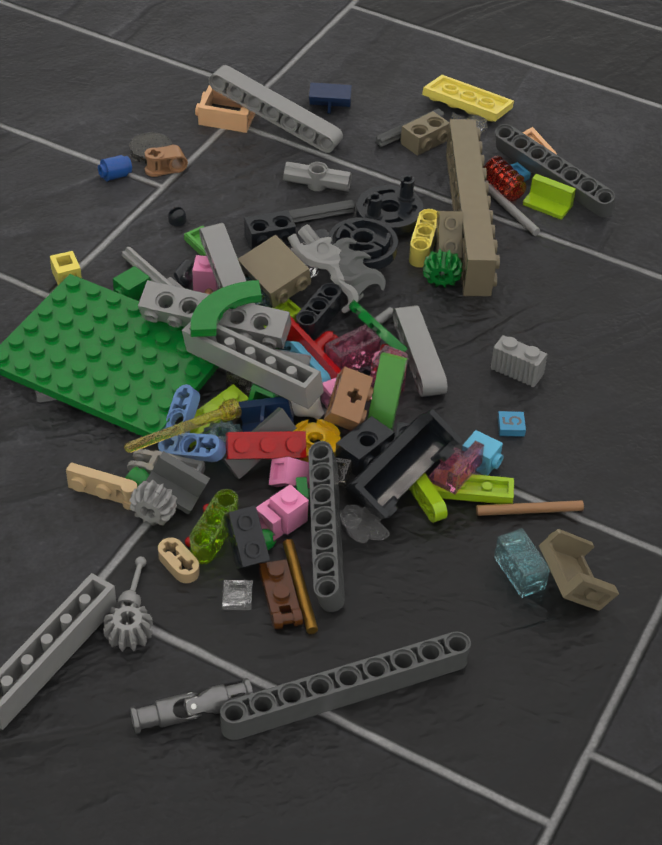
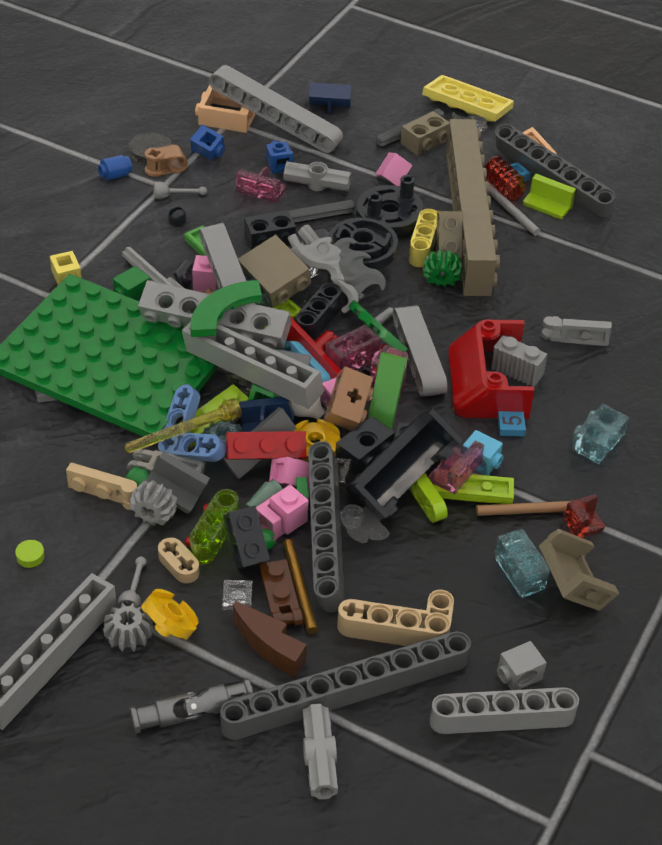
(30, 553): none -> lime tile
(161, 190): none -> light grey hinge
(169, 615): none -> yellow plate
(207, 143): none -> blue brick
(259, 185): none -> clear pink panel
(266, 491): none -> sand green cone
(269, 639): none -> reddish brown slope
(275, 151): none -> blue brick
(320, 751): none -> light grey piece
(394, 168): none -> bright pink panel
(396, 623): none -> tan beam
(474, 389): none -> red windscreen
(490, 713): none -> light grey beam
(521, 666): none -> light grey brick
(576, 331): none -> light grey hinge
(582, 518): none -> clear red panel
(599, 433): none -> clear light blue brick

